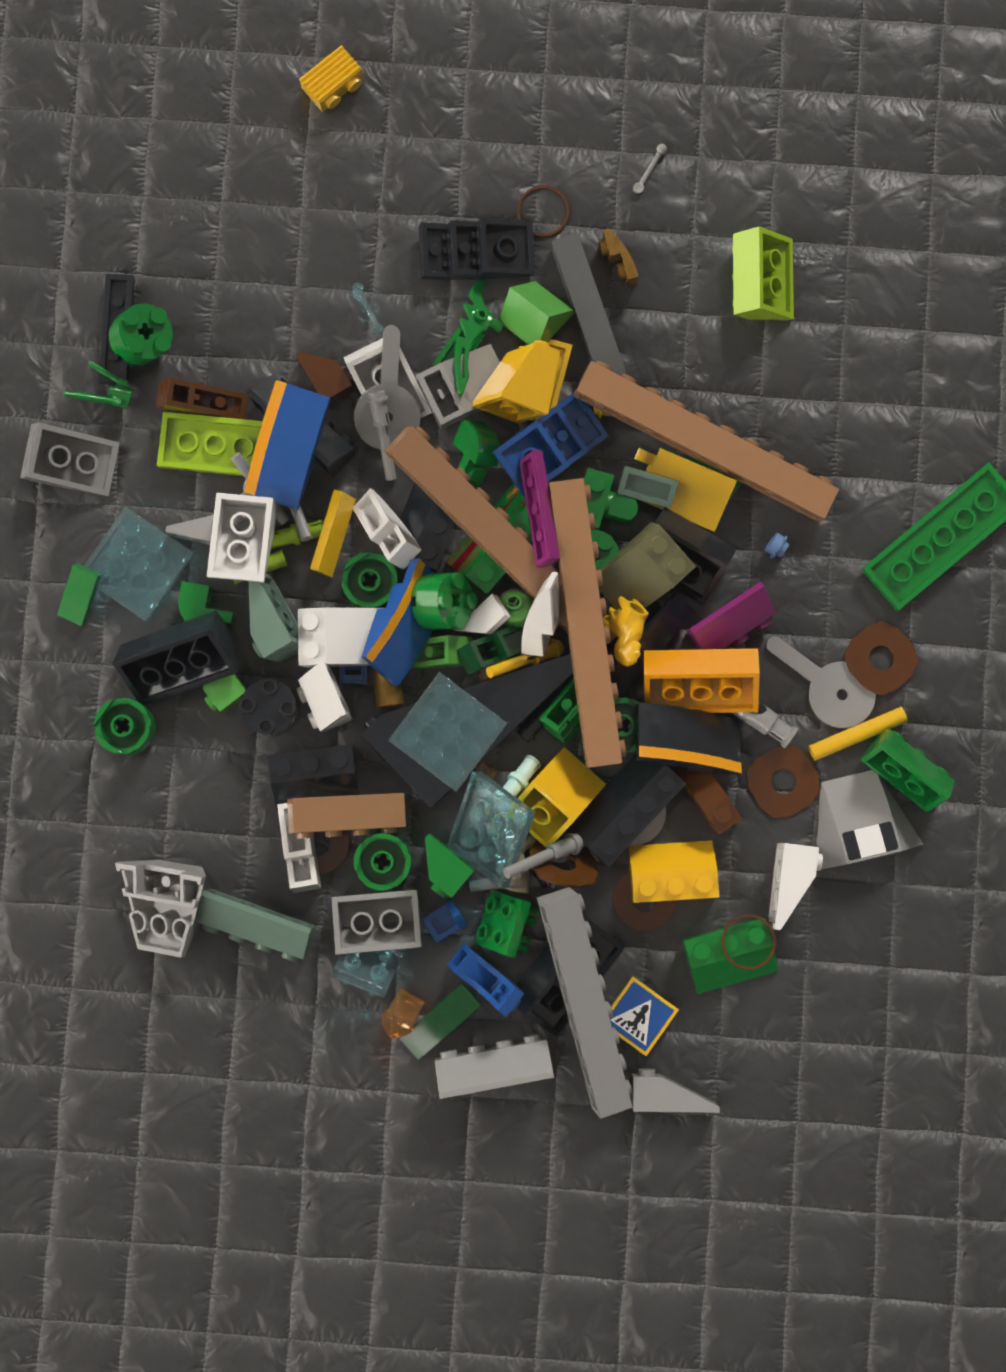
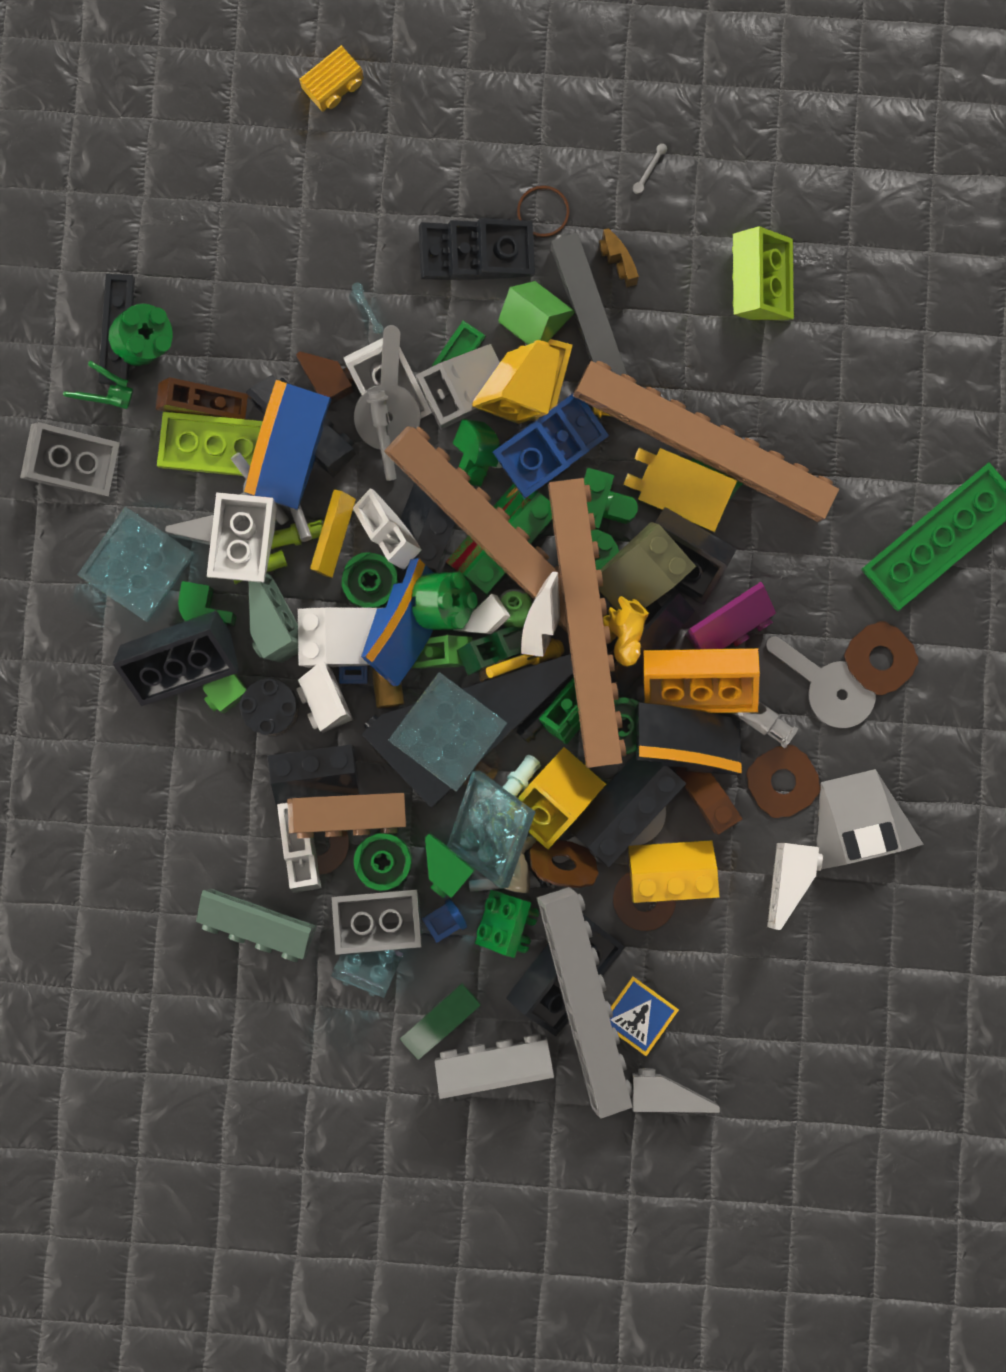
(79, 594): green tile -> none
(111, 733): green brick -> none
(162, 903): light grey wedge -> none
(401, 1014): clear orange tile -> none
(479, 320): green piece -> none
(486, 979): blue arch -> none
(539, 509): magenta tile -> none
(569, 845): light grey pin -> none
(647, 486): sand green tile -> none
(746, 945): green slope -> none
(773, 947): reddish brown piece -> none
(777, 545): medium blue plate -> none
(857, 733): yellow piece -> none
(908, 770): green slope -> none

